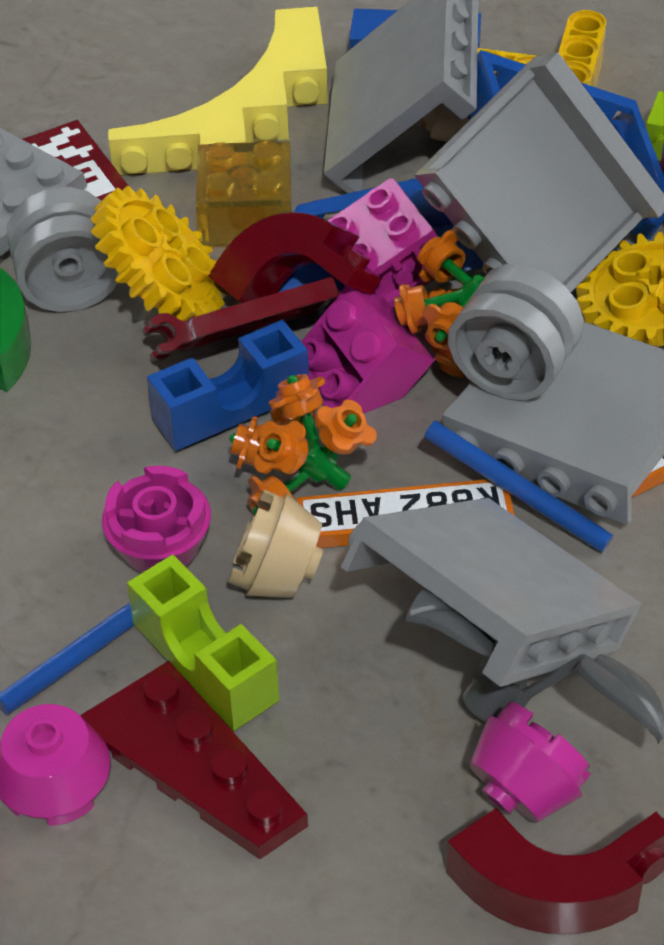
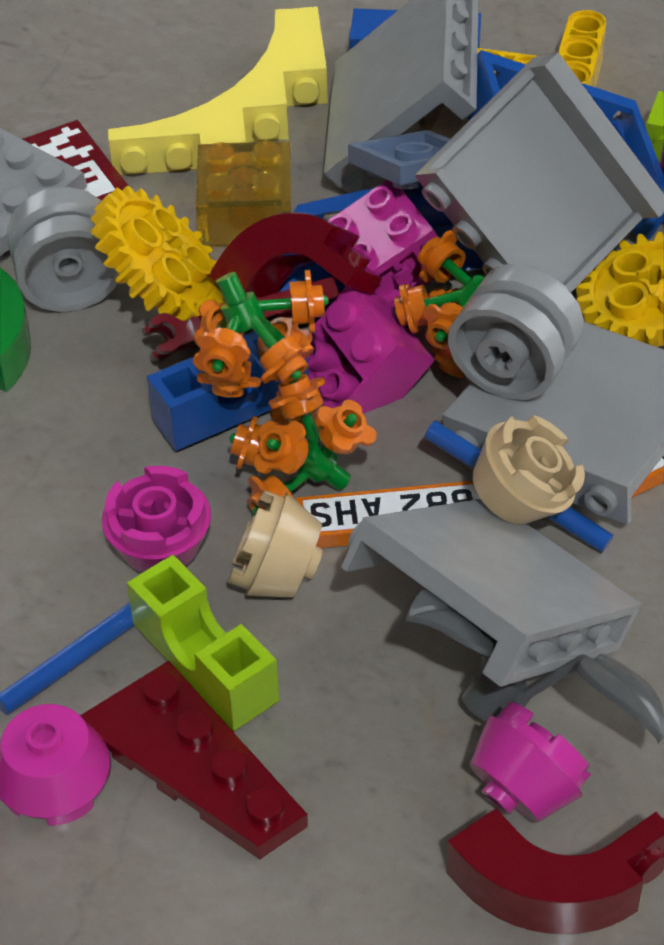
(280, 342): none -> orange plant
(397, 156): none -> sand blue plate
(526, 471): none -> tan cone

